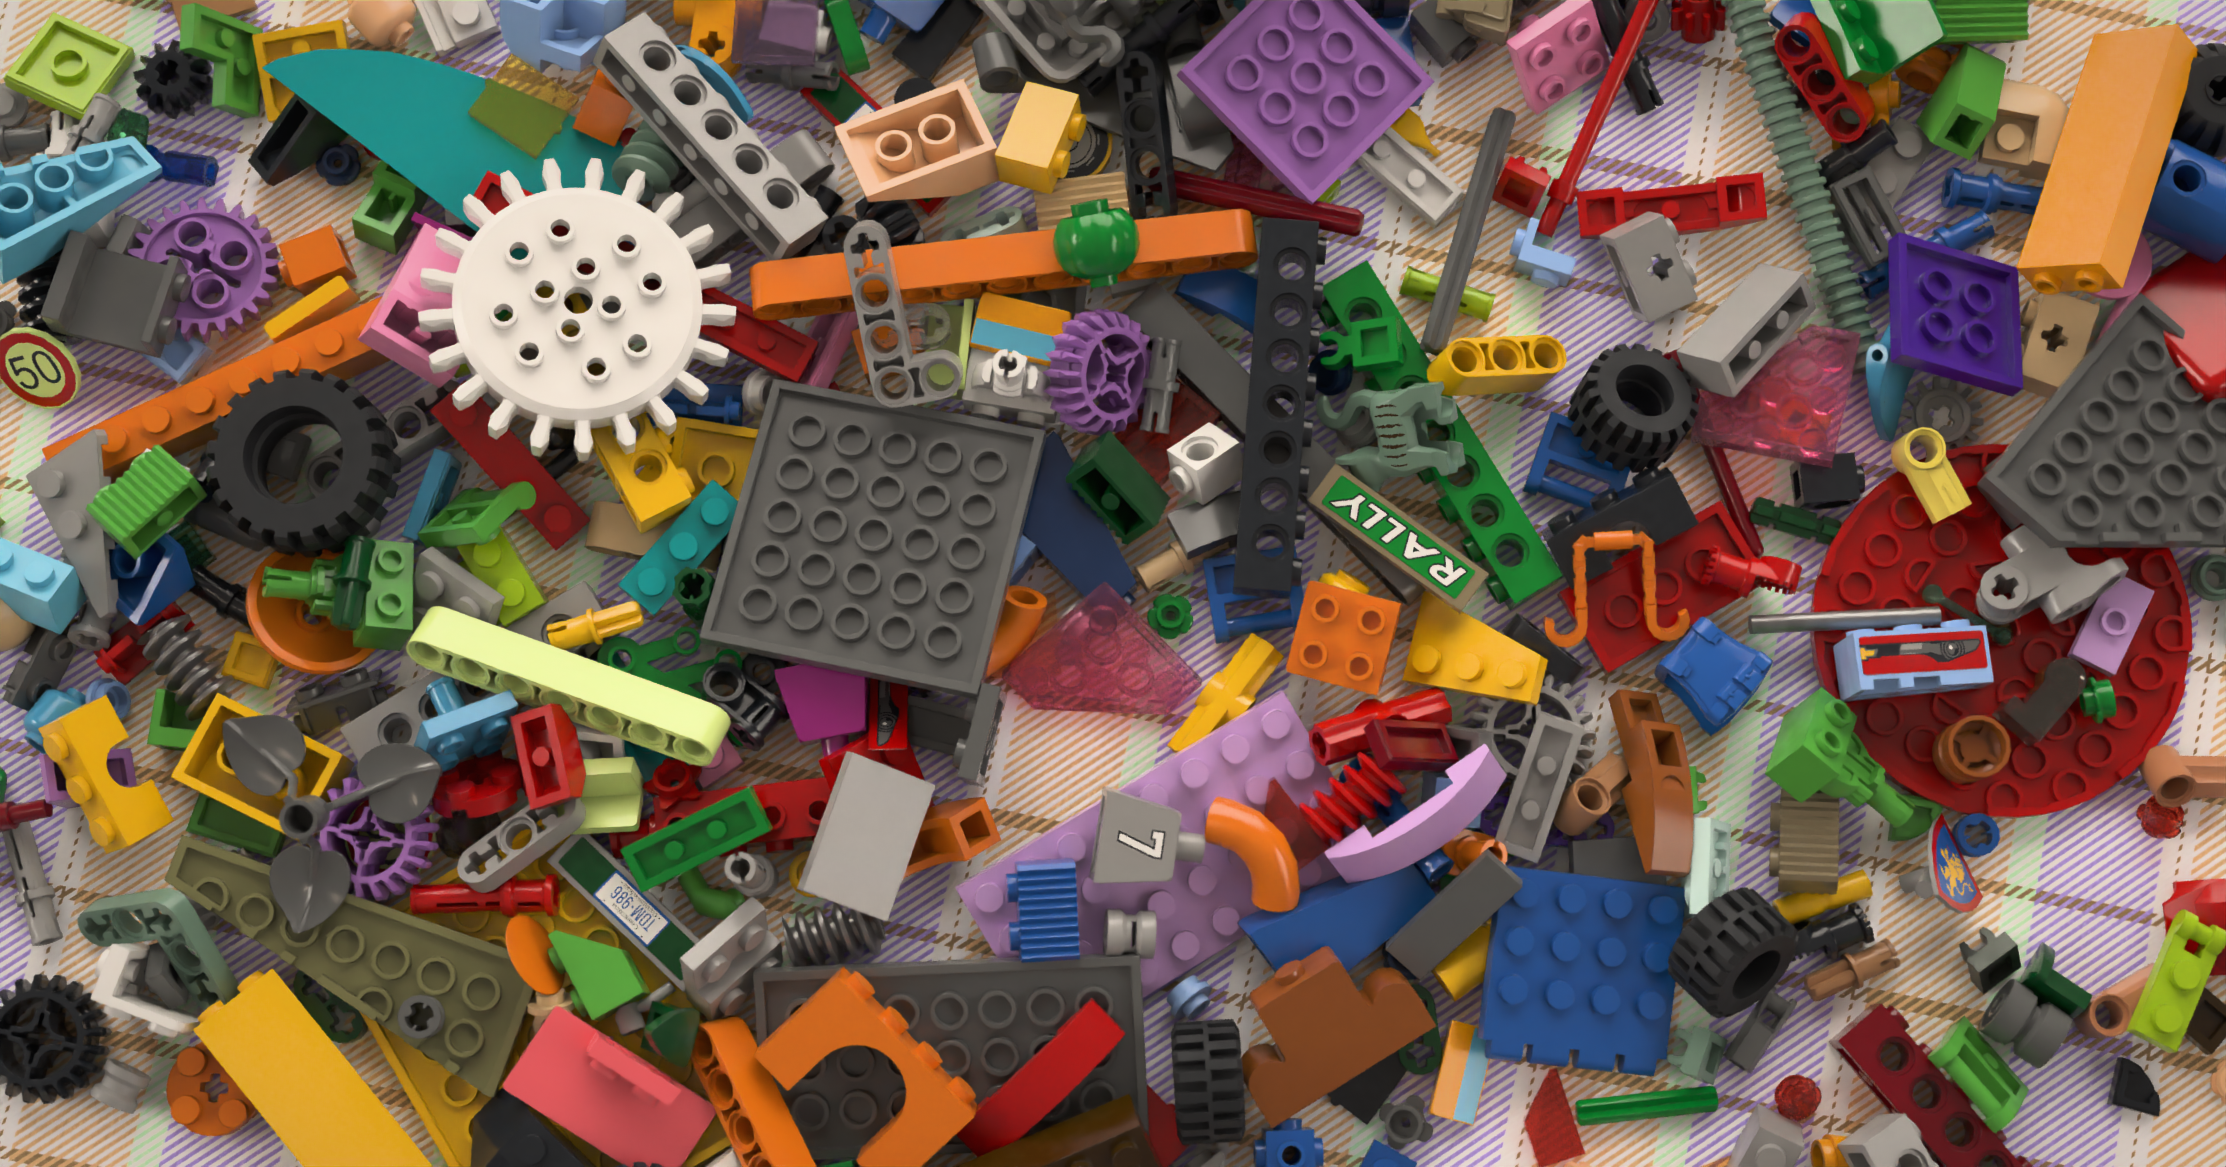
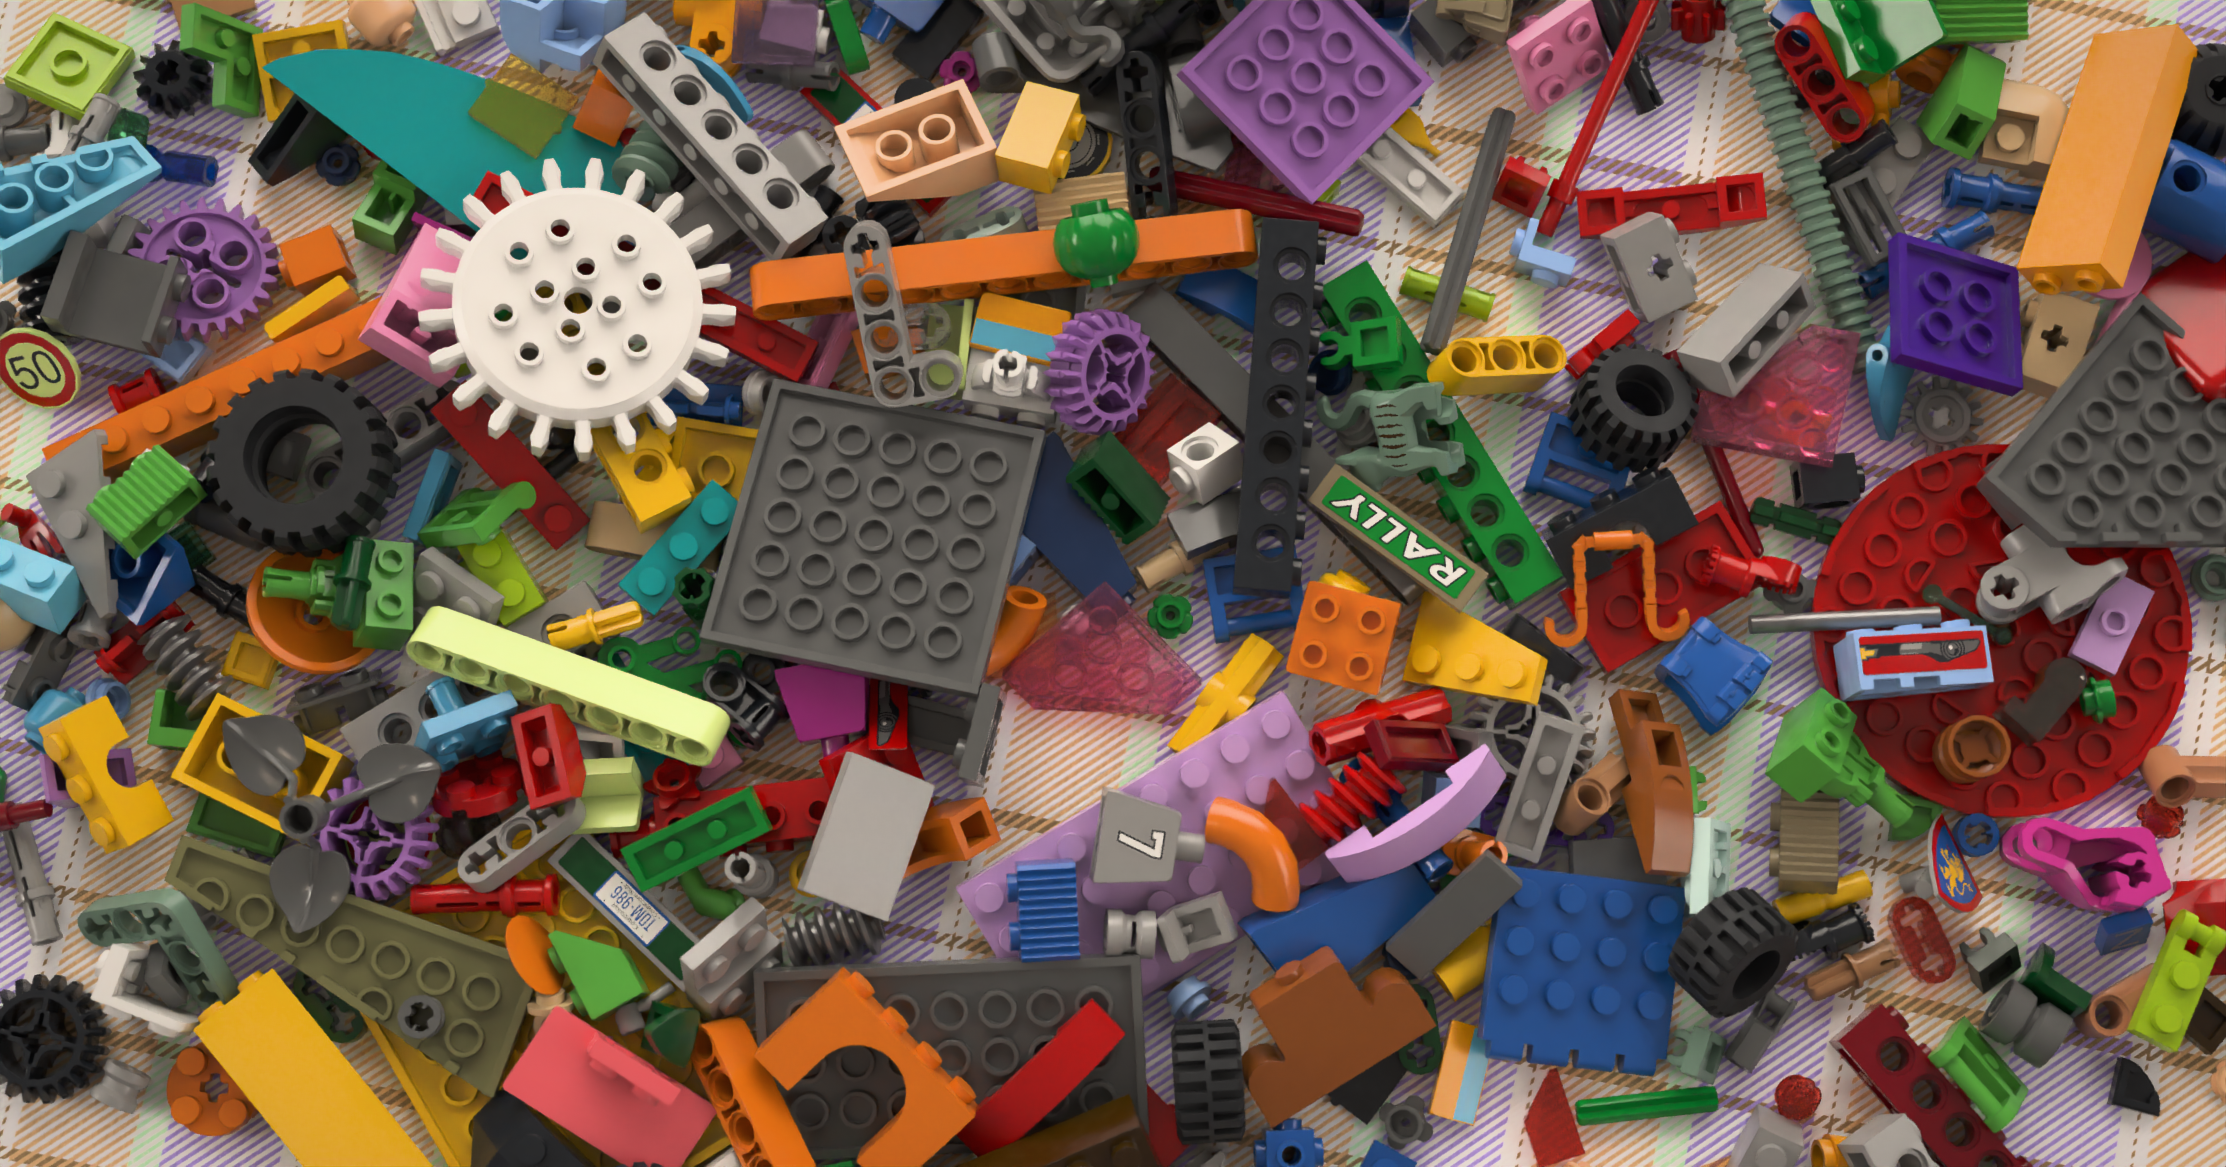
(32, 530): none -> red piece
(136, 391): none -> red bush
(960, 60): none -> magenta plate
(1160, 385): dark grey pin -> none
(1195, 926): none -> light grey bracket
(1616, 333): none -> red plate
(1795, 602): none -> dark grey plate
(1932, 936): none -> clear red beam
(1933, 479): light yellow piece -> none
(2067, 847): none -> dark pink piece
(2123, 931): none -> blue tile

